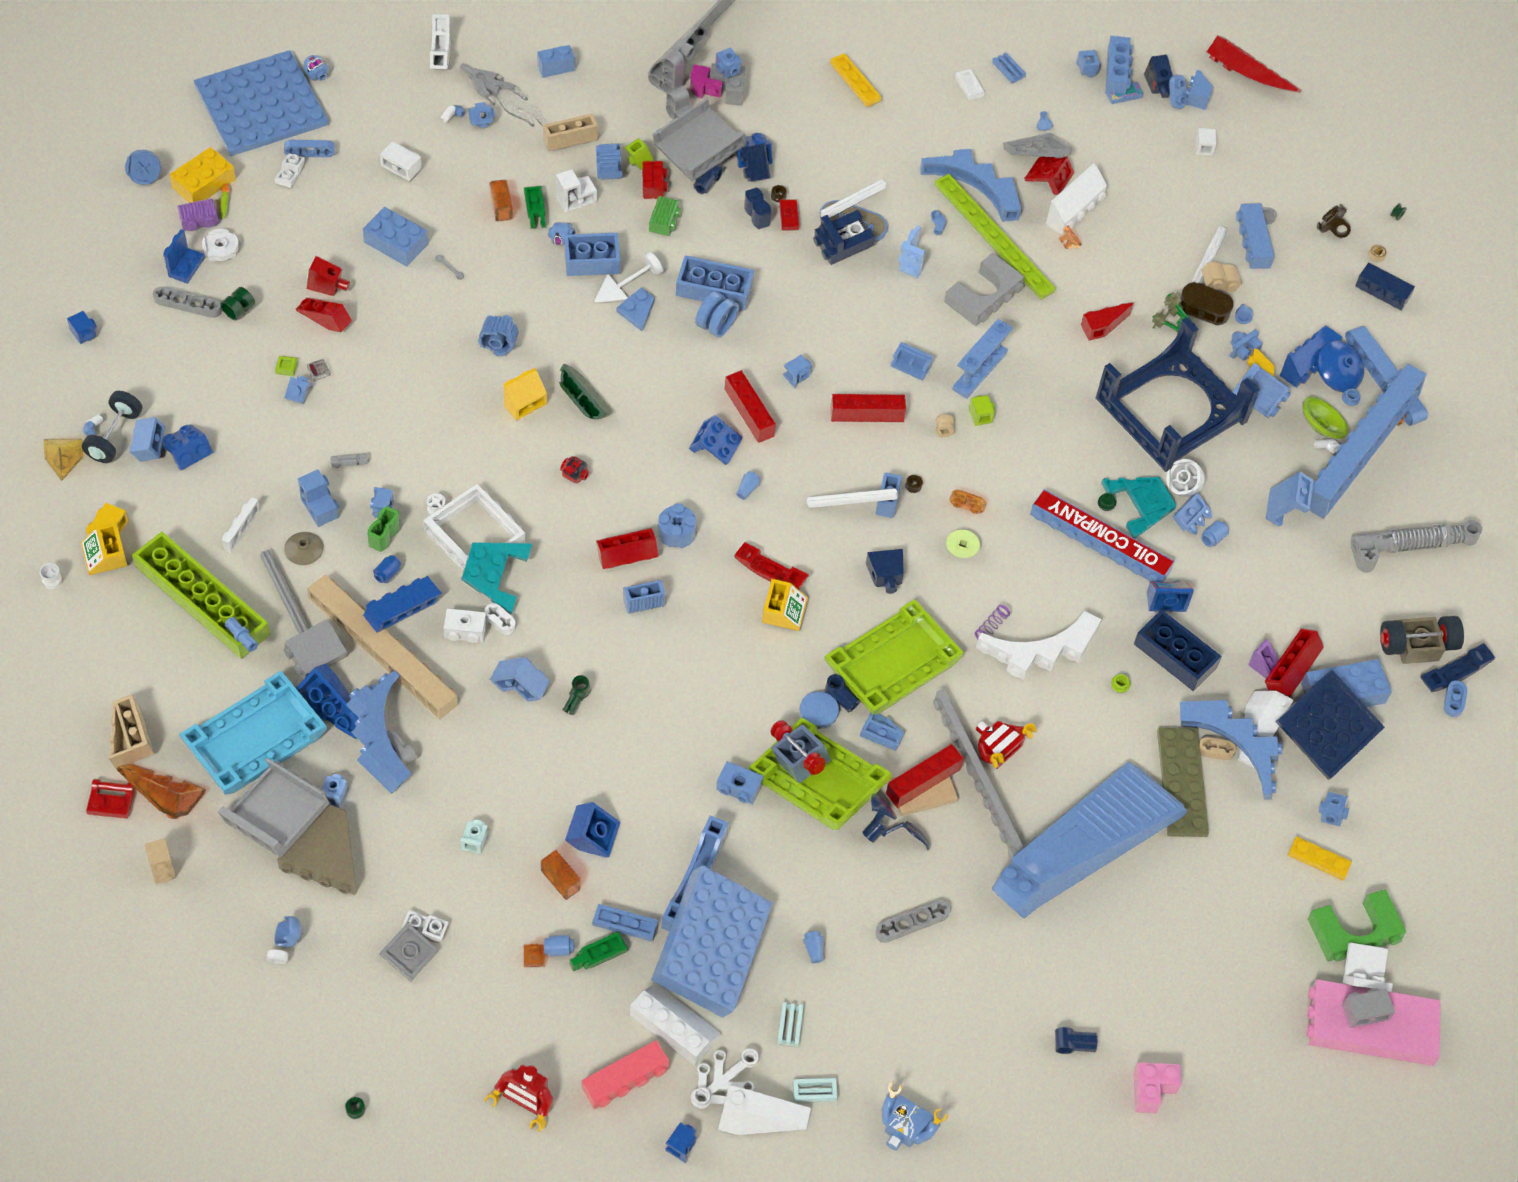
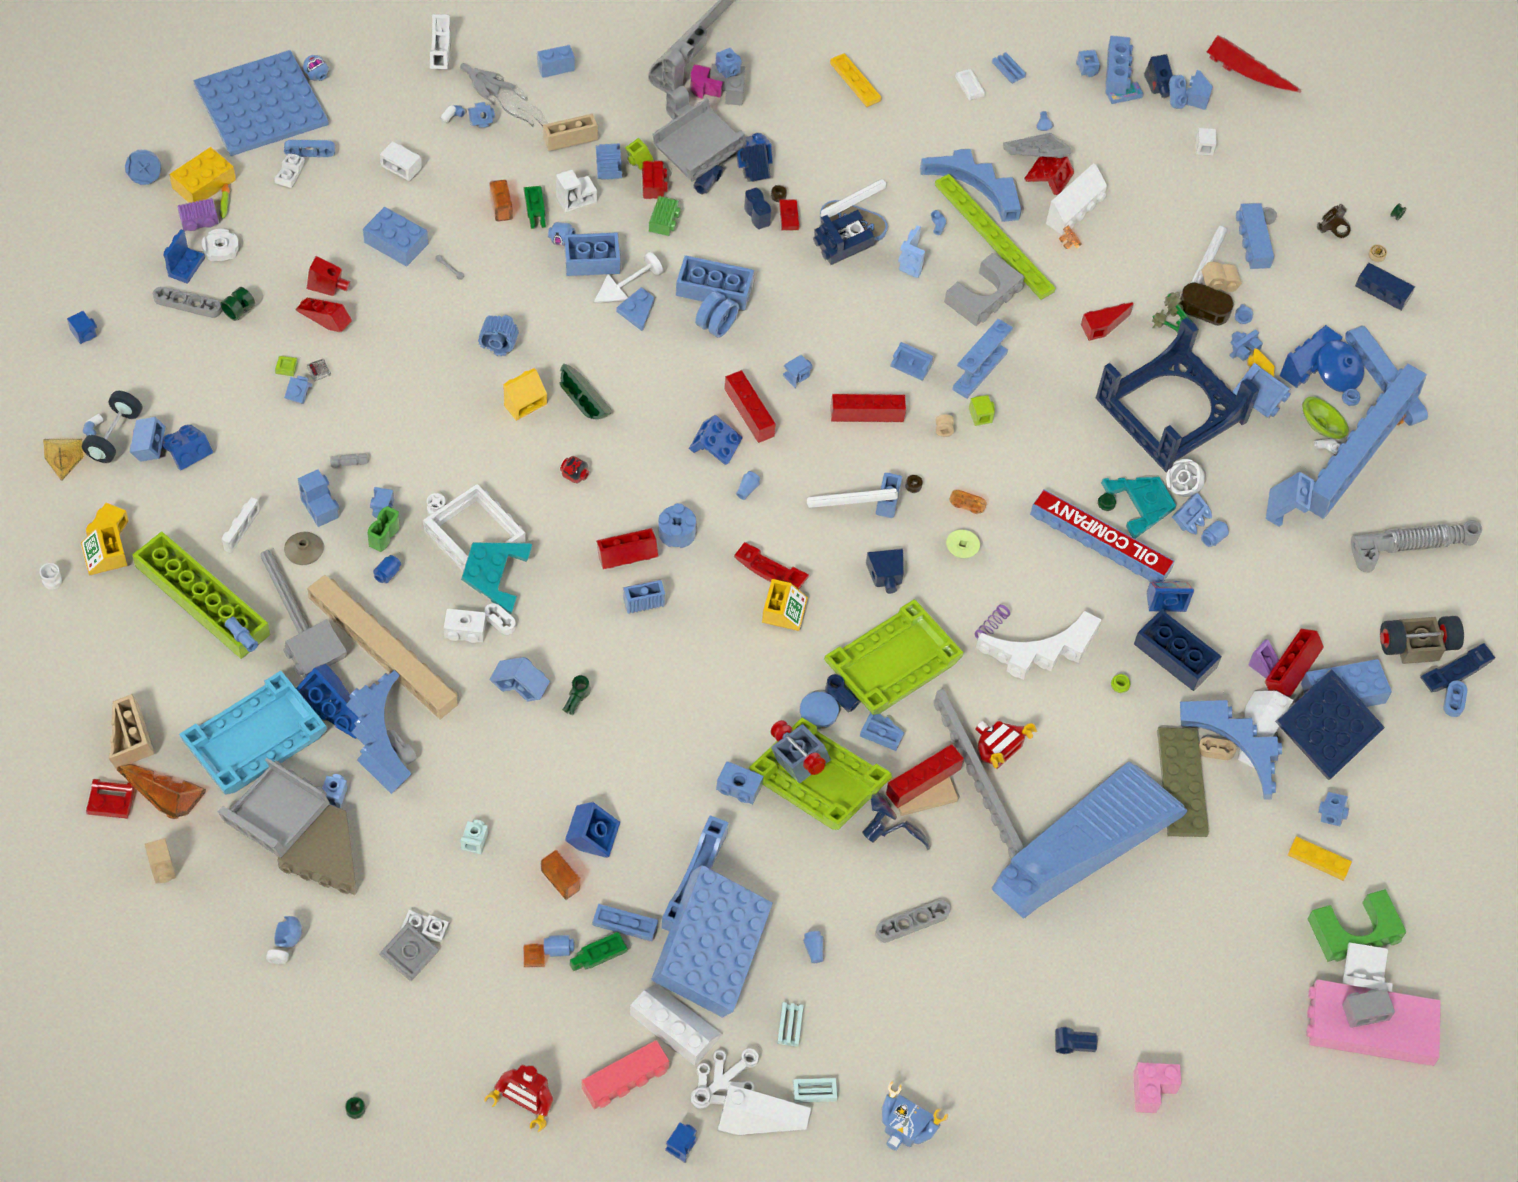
(401, 603): blue brick -> none

